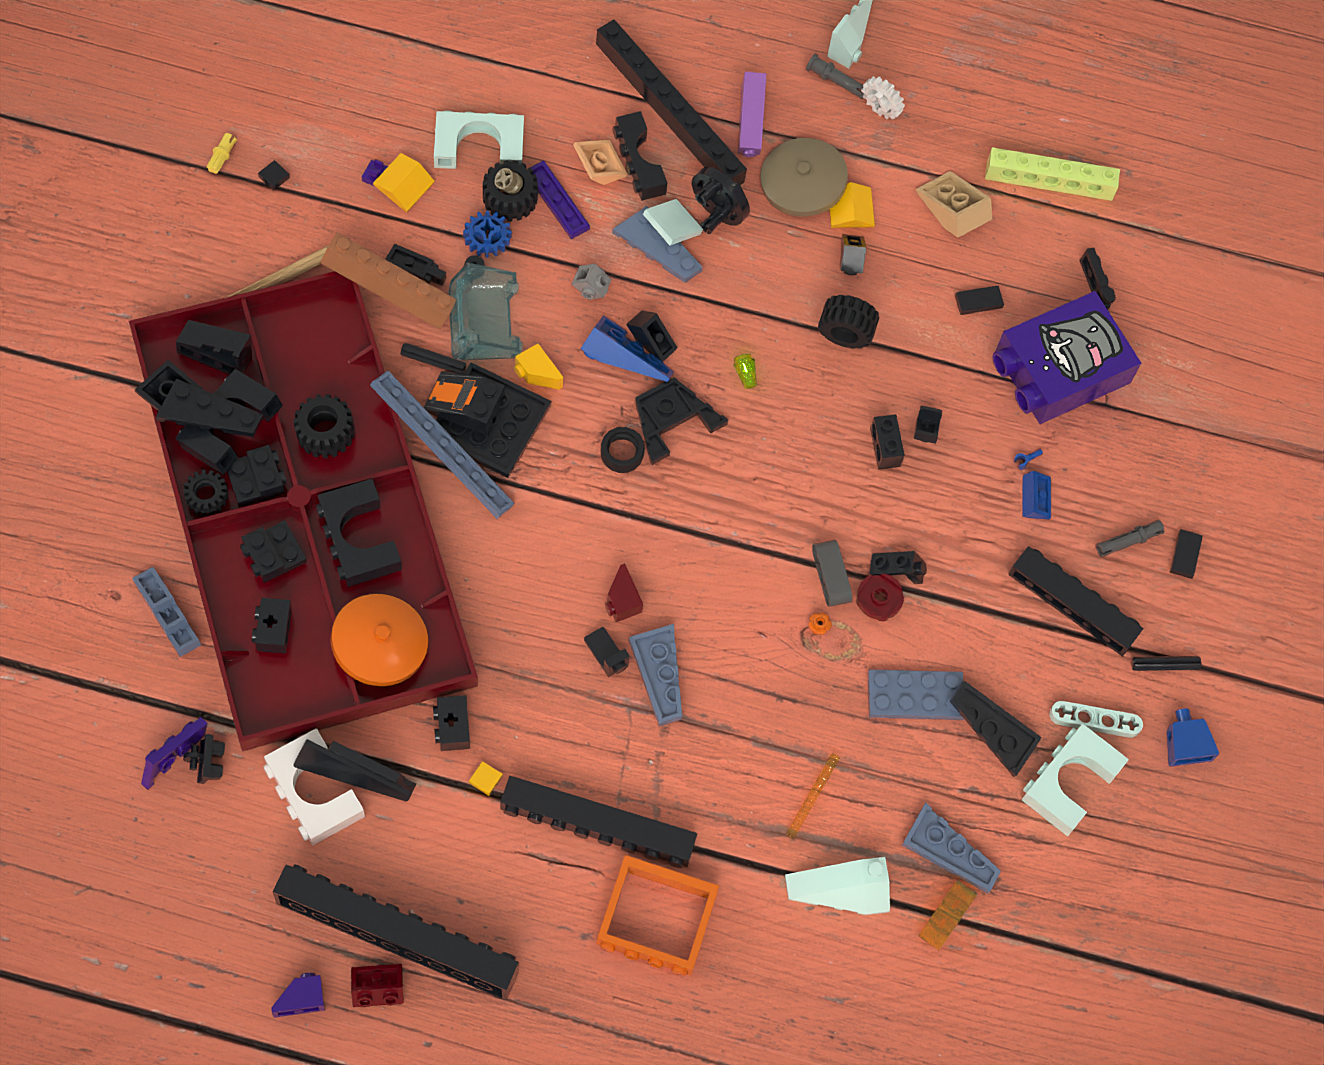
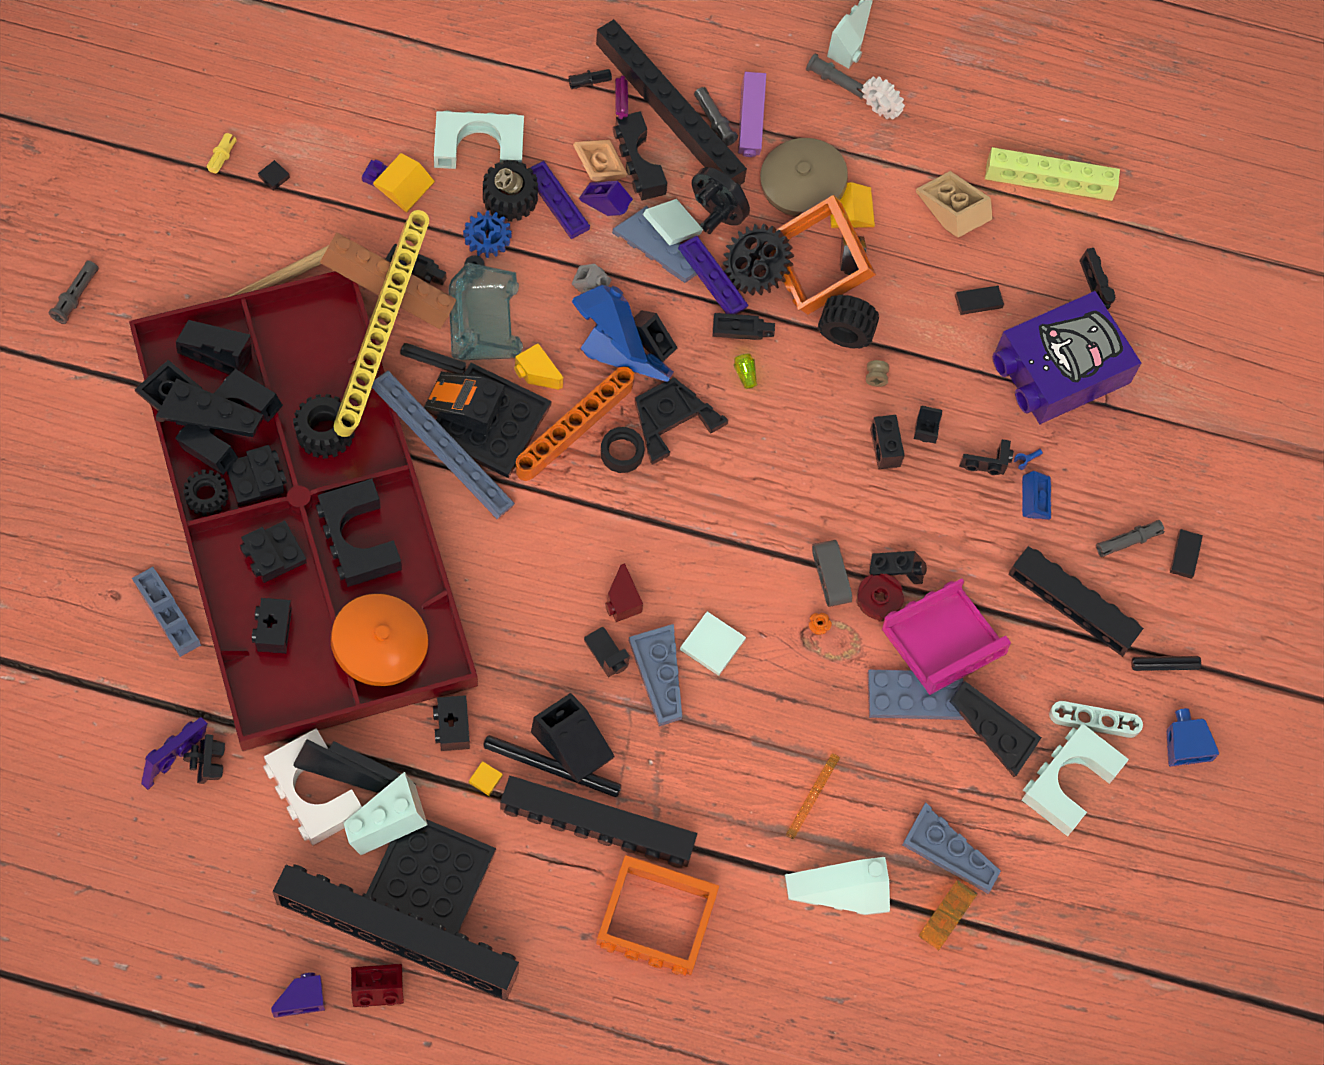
(69, 299): none -> dark grey pin
(375, 329): none -> light yellow beam
(386, 816): none -> light aqua wedge
(432, 875): none -> black plate
(549, 765): none -> black axle
(571, 432): none -> orange beam
(572, 737): none -> black slope
(589, 78): none -> black axle
(606, 197): none -> dark purple slope
(614, 319): none -> blue wedge
(621, 97): none -> magenta axle
(712, 643): none -> light aqua tile
(713, 276): none -> dark purple tile
(718, 123): none -> dark grey pin
(741, 327): none -> black hinge
(775, 266): none -> black gear
(804, 221): none -> orange window
(877, 373): none -> dark tan wheel
(943, 637): none -> dark pink panel
(990, 465): none -> black bracket

